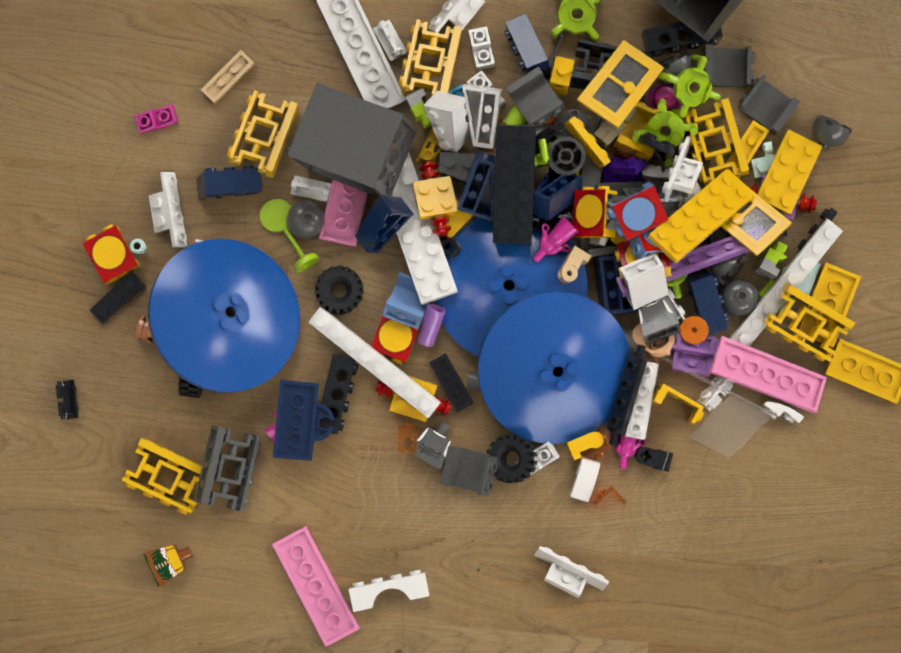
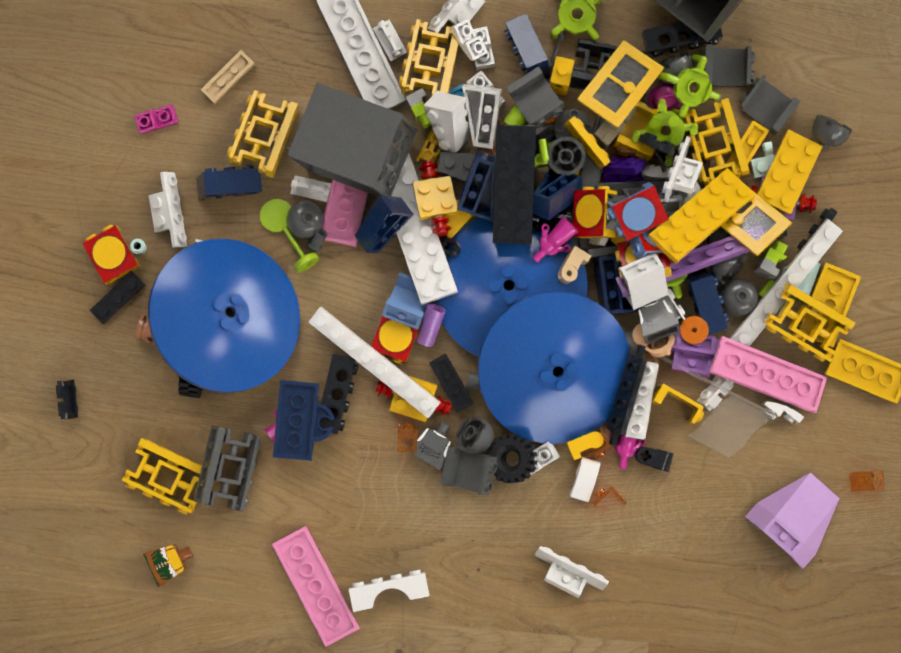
(315, 243): none -> dark grey pin
(335, 275): black tyre -> none
(468, 41): none -> white slope
(474, 435): none -> dark grey cylinder
(796, 517): none -> lavender wedge
(866, 480): none -> clear orange bracket

